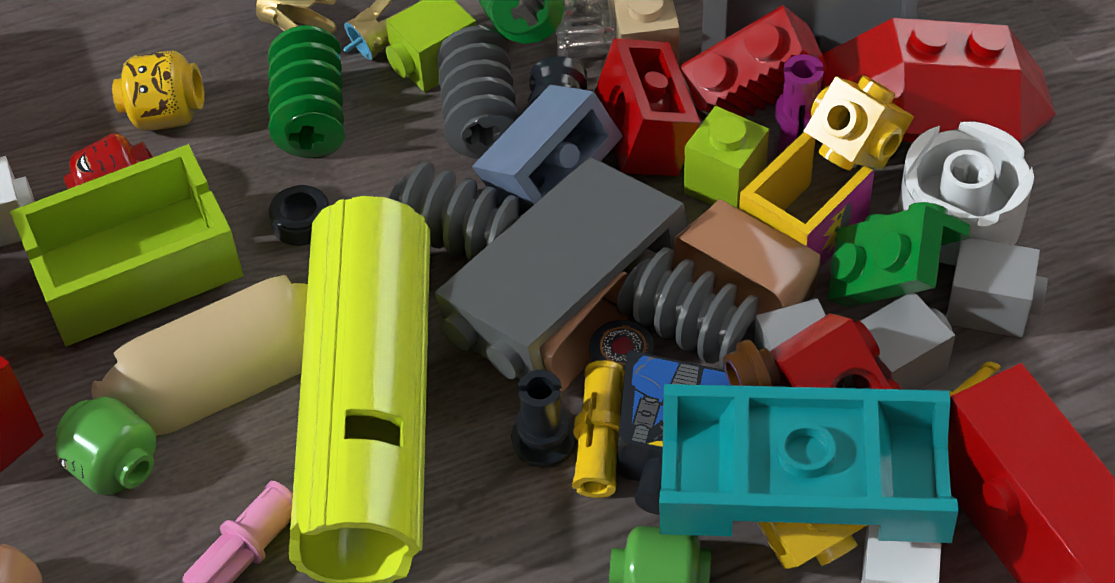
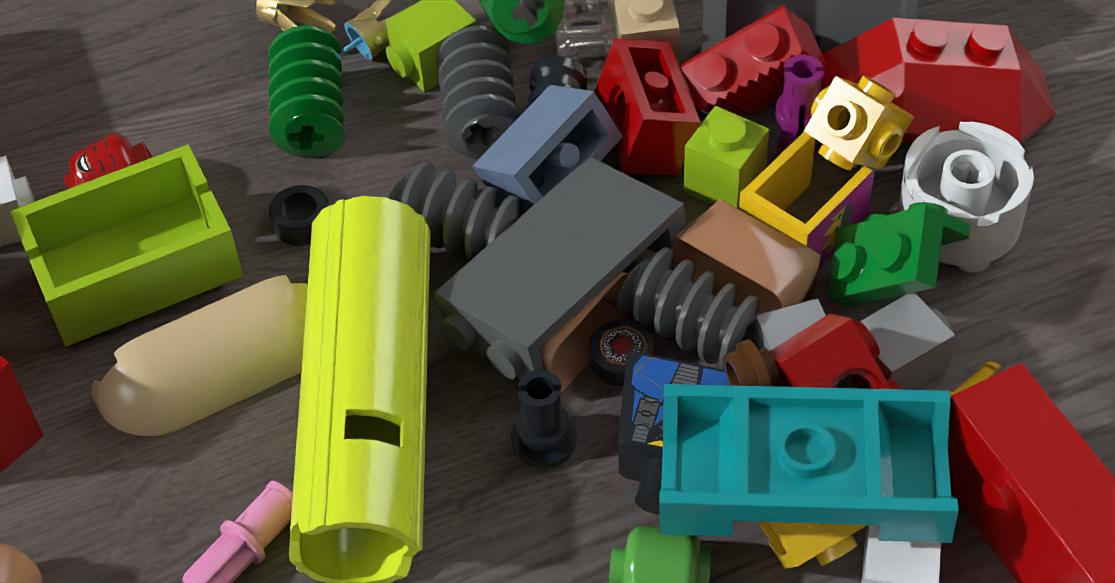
(105, 445): bright green head -> none
(159, 90): yellow head -> none
(599, 430): yellow pin -> none
(995, 287): light grey brick -> none

